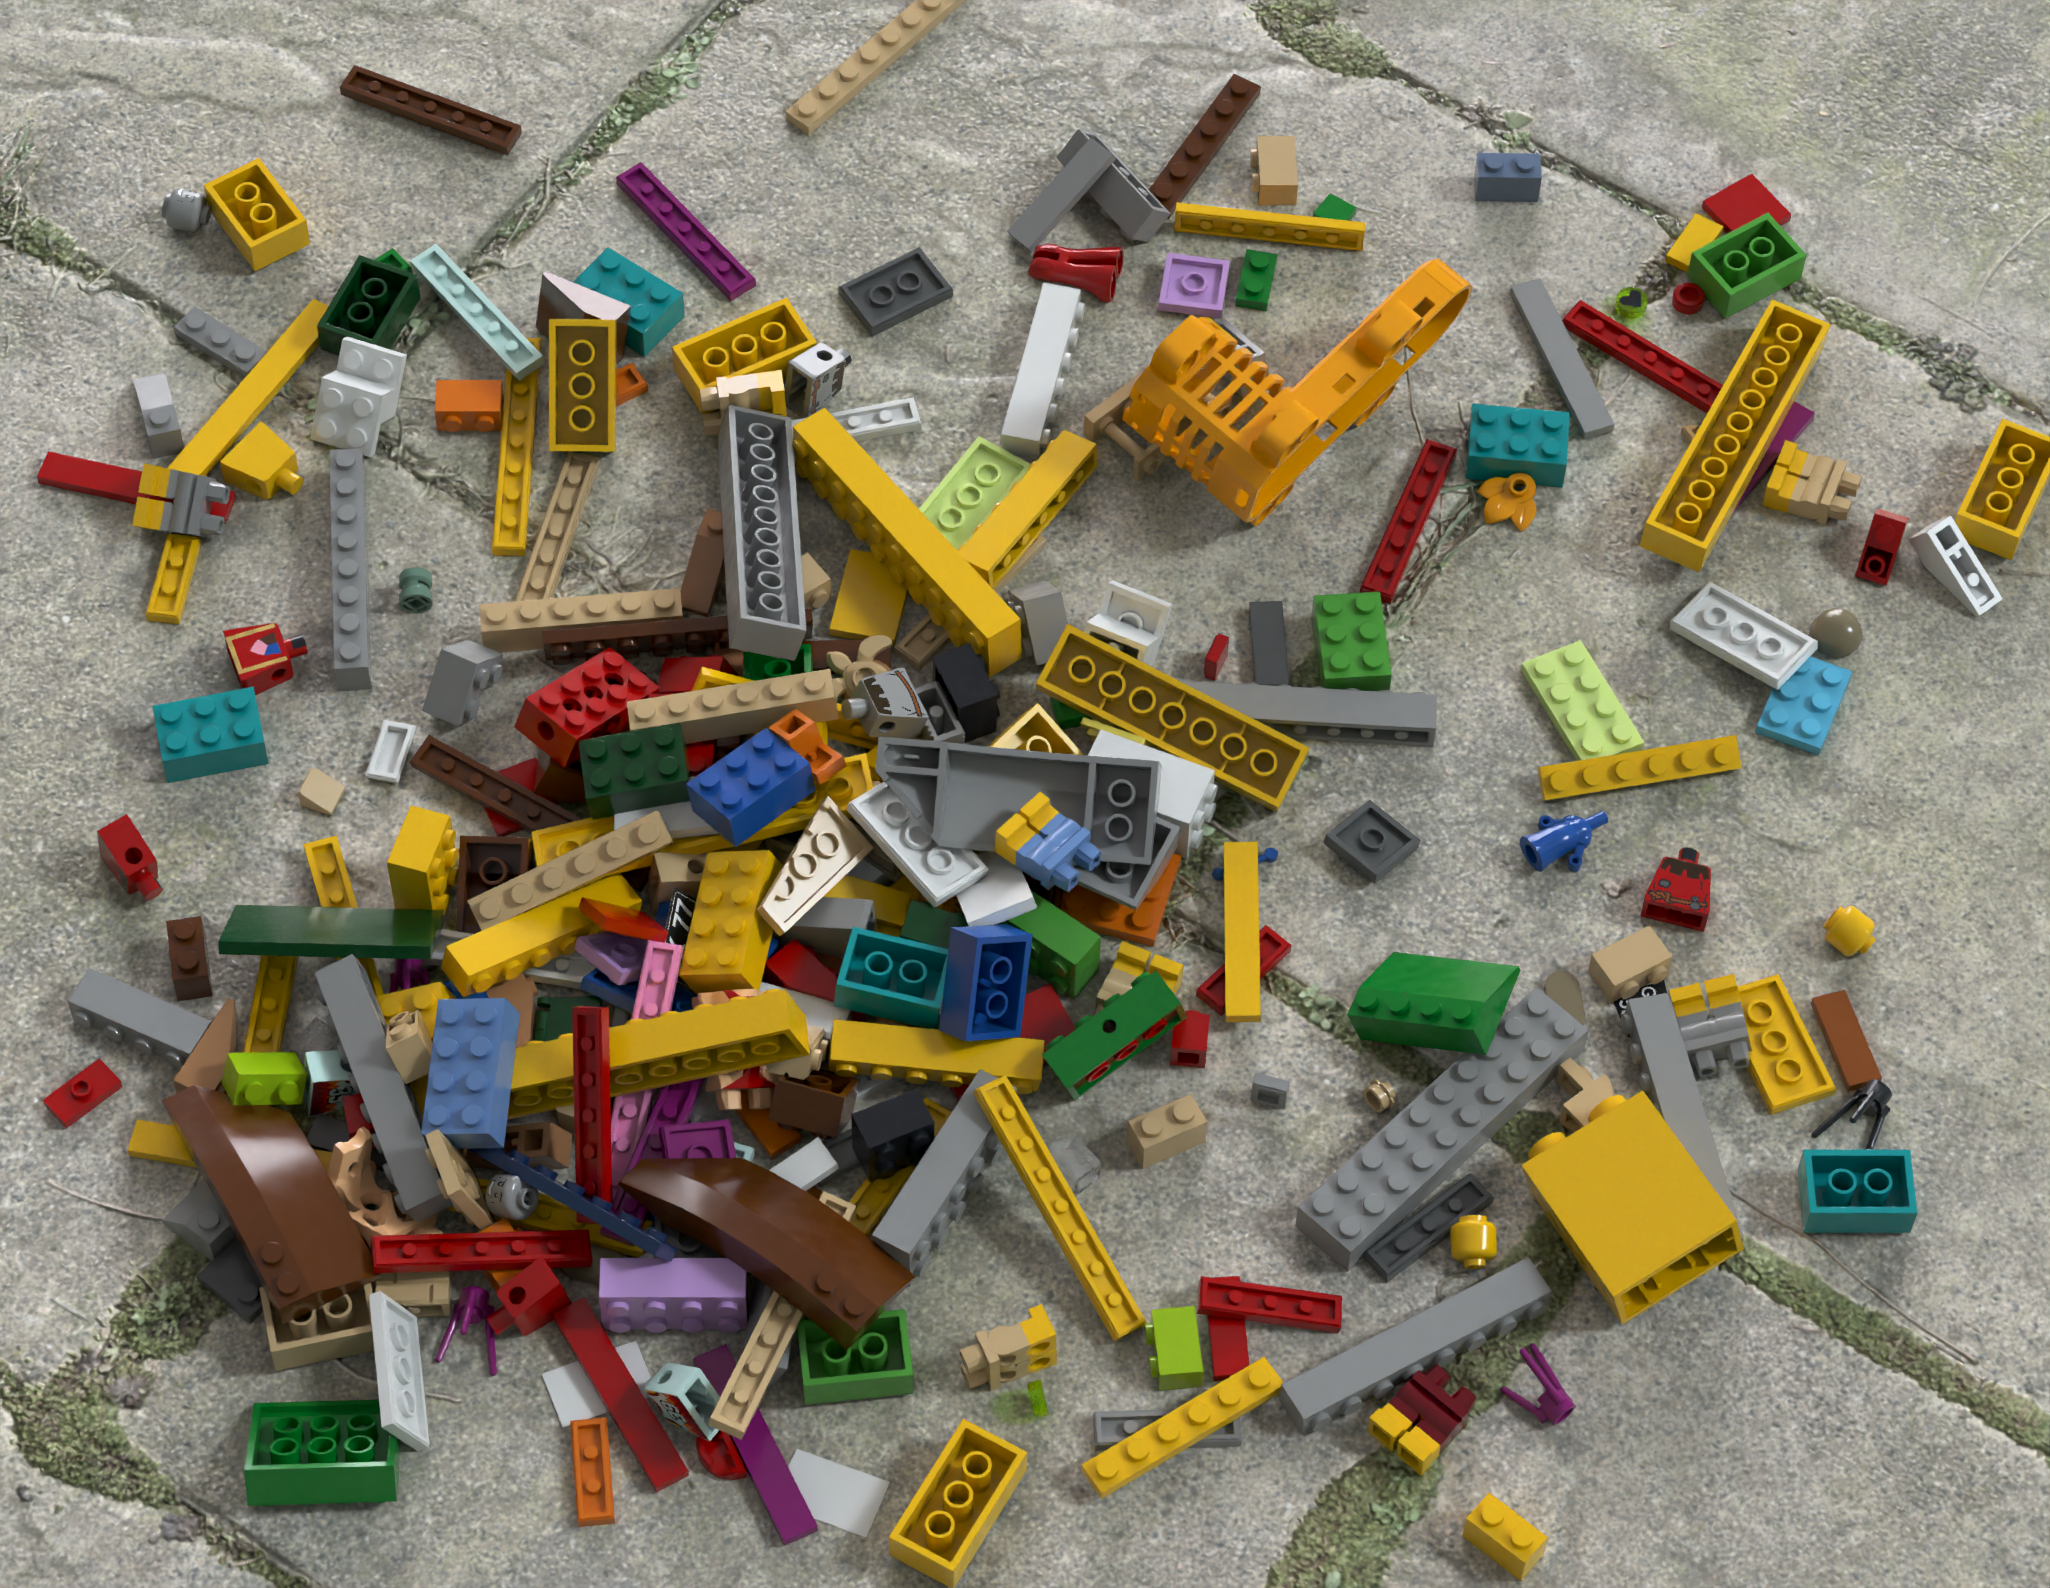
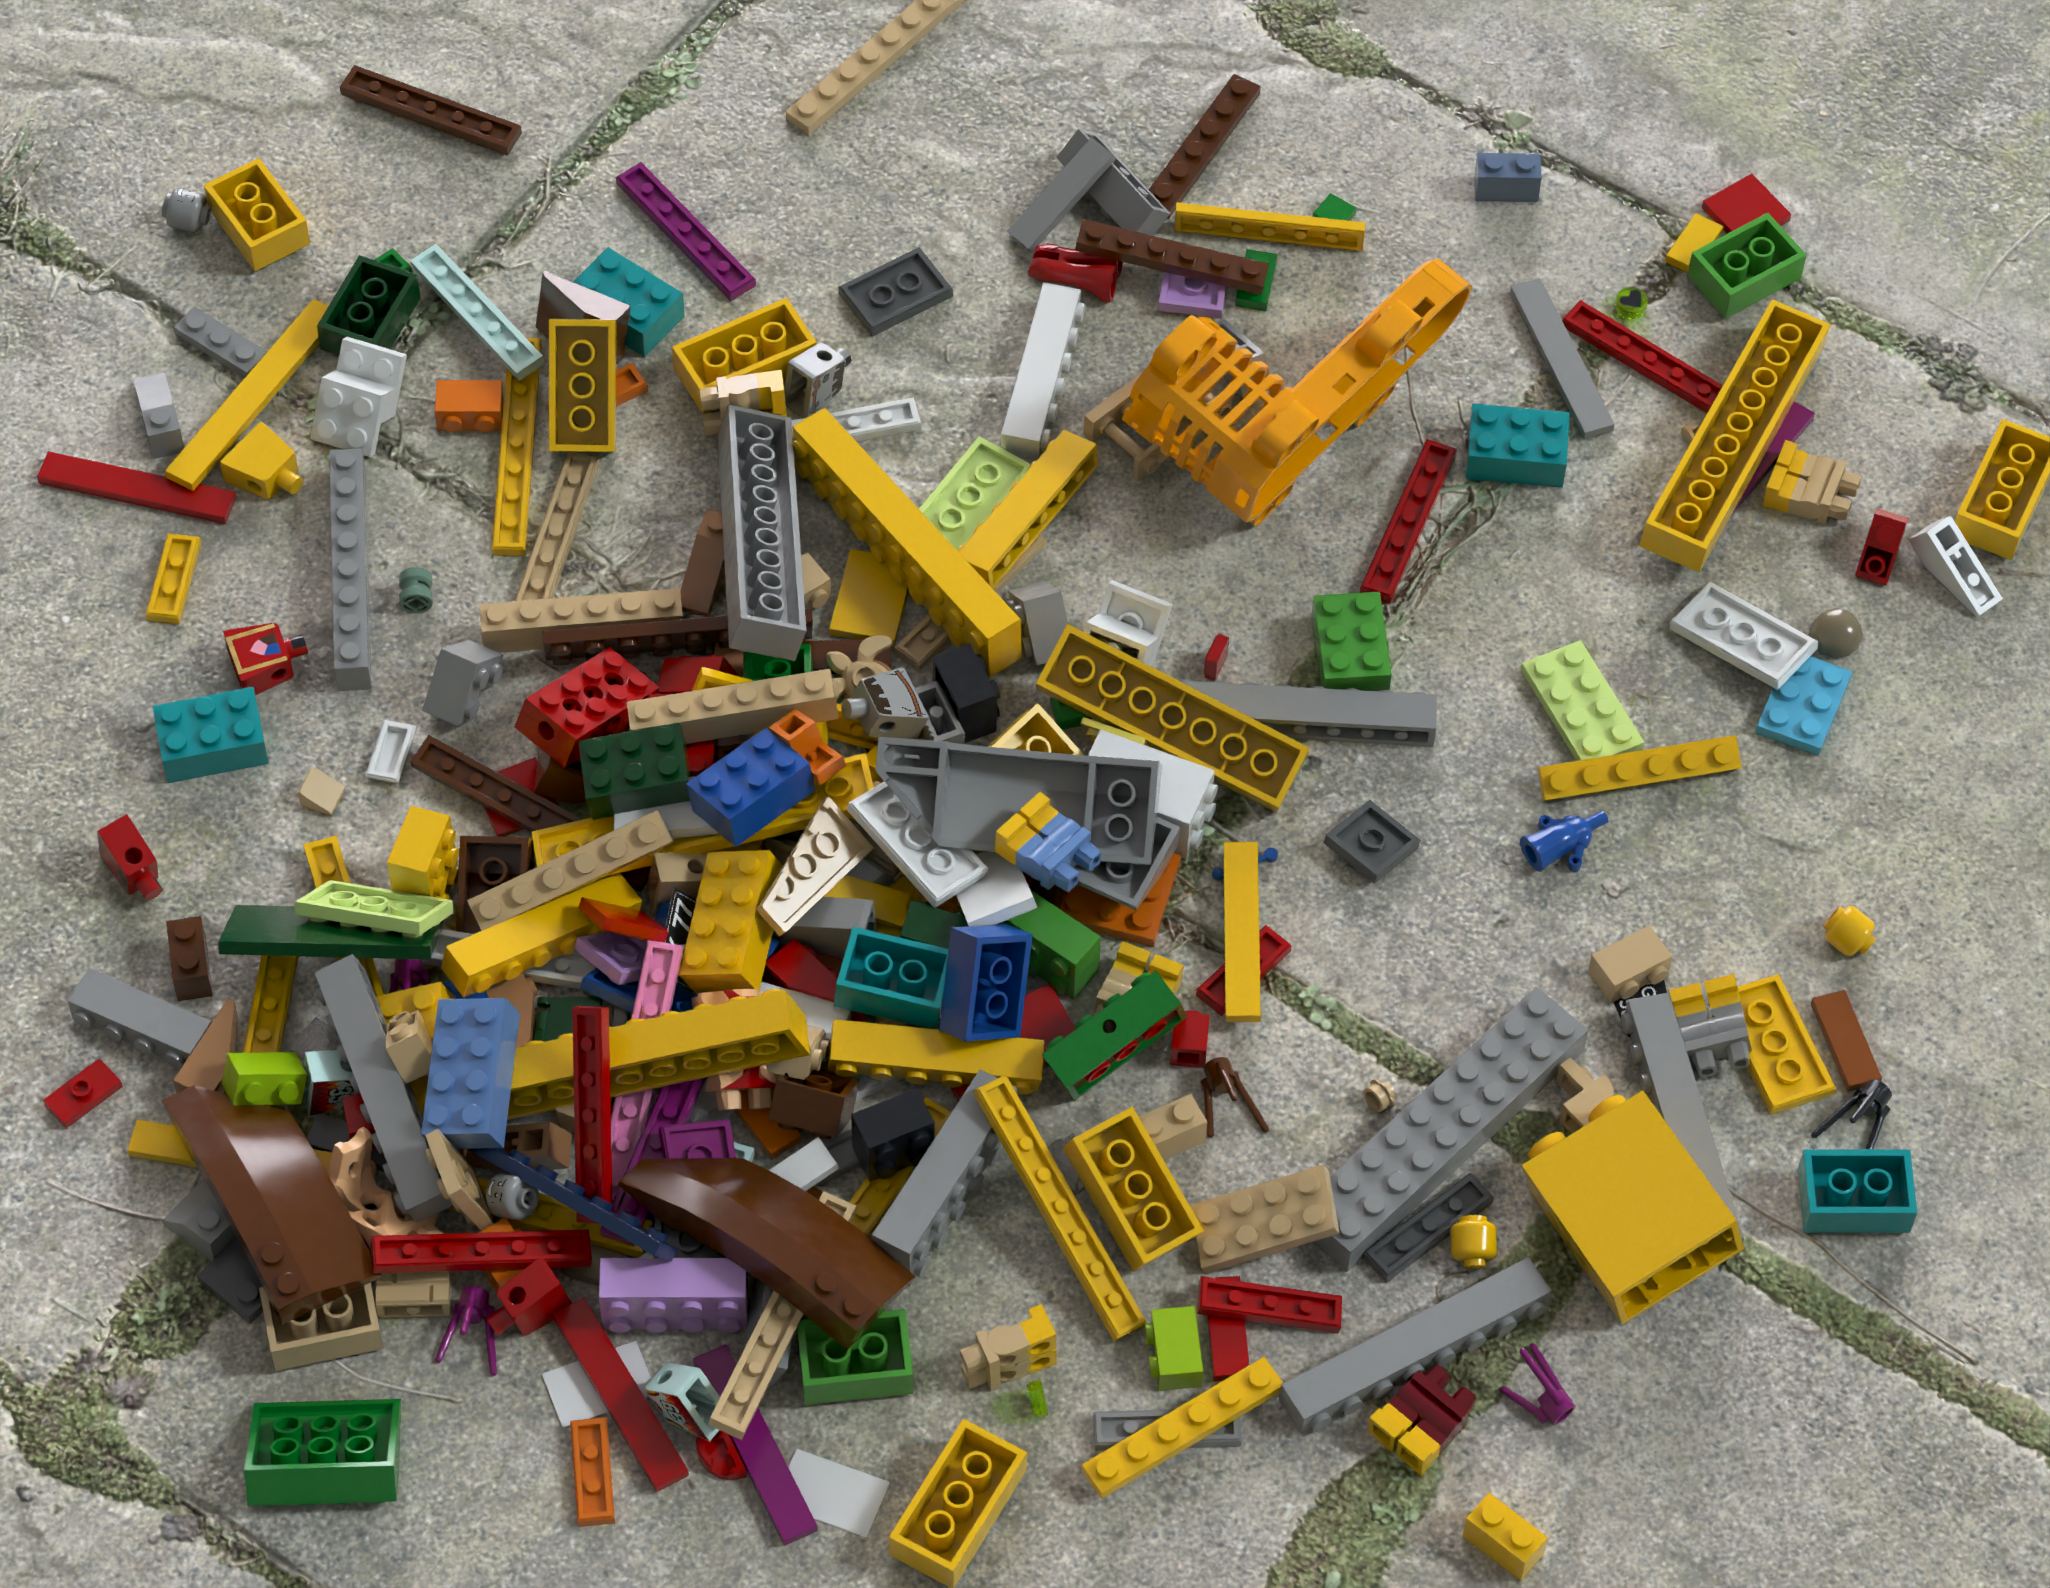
(191, 502): light grey hips -> none
(374, 908): none -> yellowish green plate
(399, 1371): white tile -> none
(1133, 1189): none -> yellow brick
(1171, 256): none -> reddish brown plate
(1222, 1080): none -> reddish brown plant
(1266, 1219): none -> tan plate
(1268, 643): dark grey tile -> none
(1270, 1090): light grey tile -> none
(1275, 170): tan brick -> none
(1433, 1002): green slope -> none
(1506, 502): light orange plate -> none
(1566, 992): dark tan tile -> none
(1680, 892): red torso -> none
(1688, 298): red tile -> none

